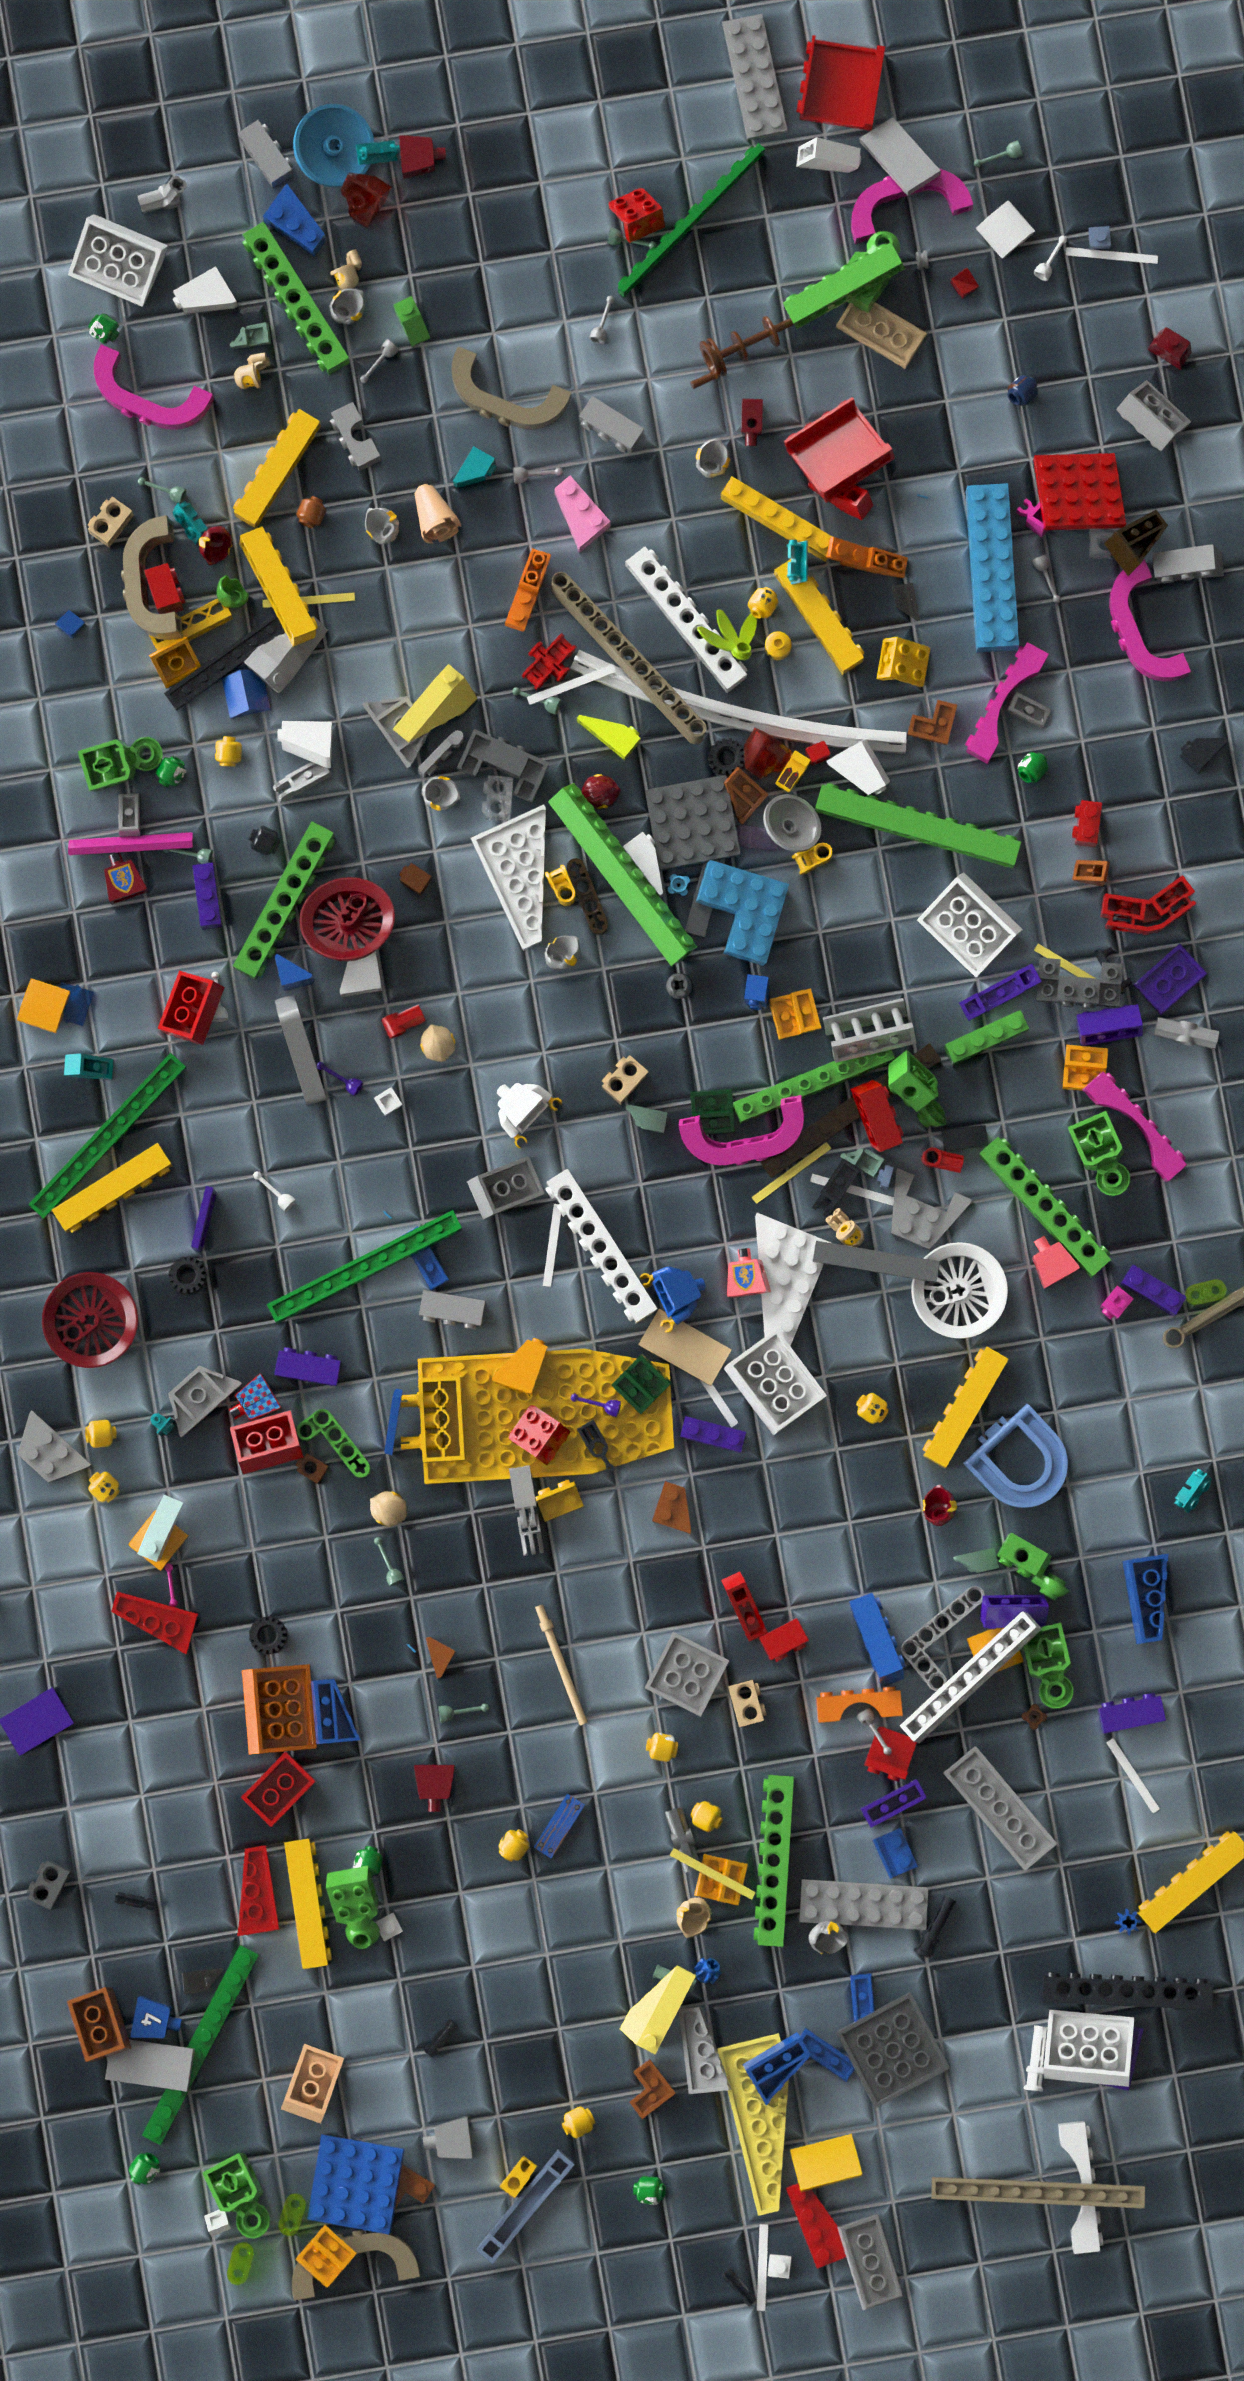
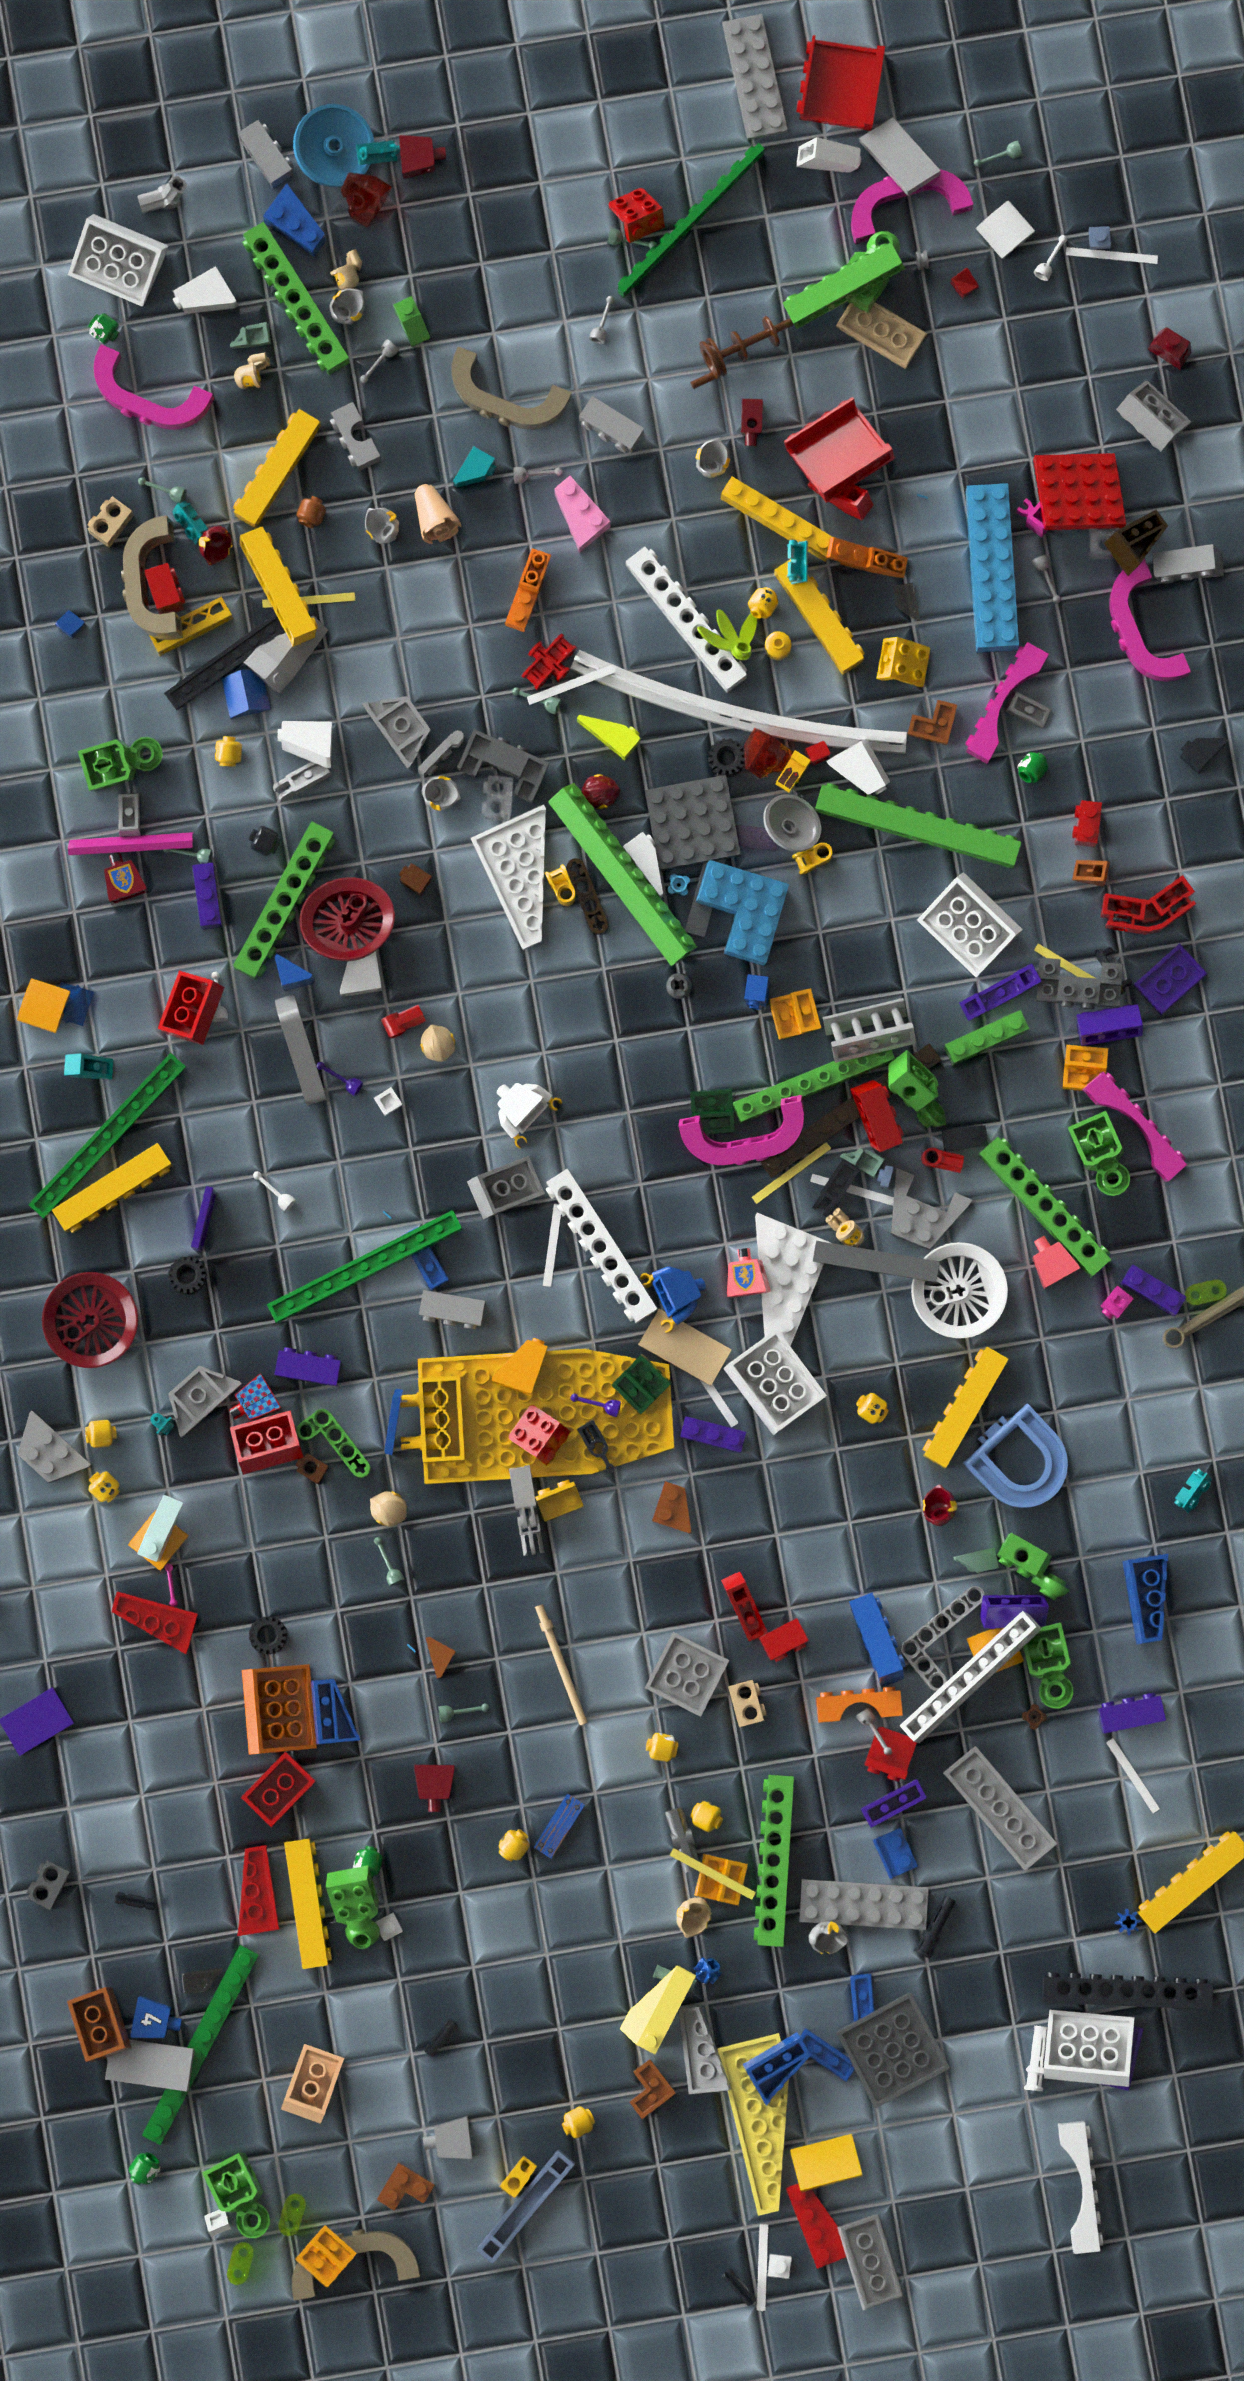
(171, 771): green head -> none
(175, 662): light orange slope -> none
(231, 593): bright green hair -> none
(356, 2184): blue plate -> none
(442, 700): light yellow wedge -> none
(563, 952): light grey hair -> none
(629, 1082): tan brick -> none
(630, 667): dark tan beam -> none
(648, 1118): sand green slope -> none
(649, 2190): green head -> none
(744, 794): dark orange wing -> none
(1022, 390): dark blue head -> none
(1038, 2192): dark tan plate -> none
(1186, 1033): light grey piece -> none

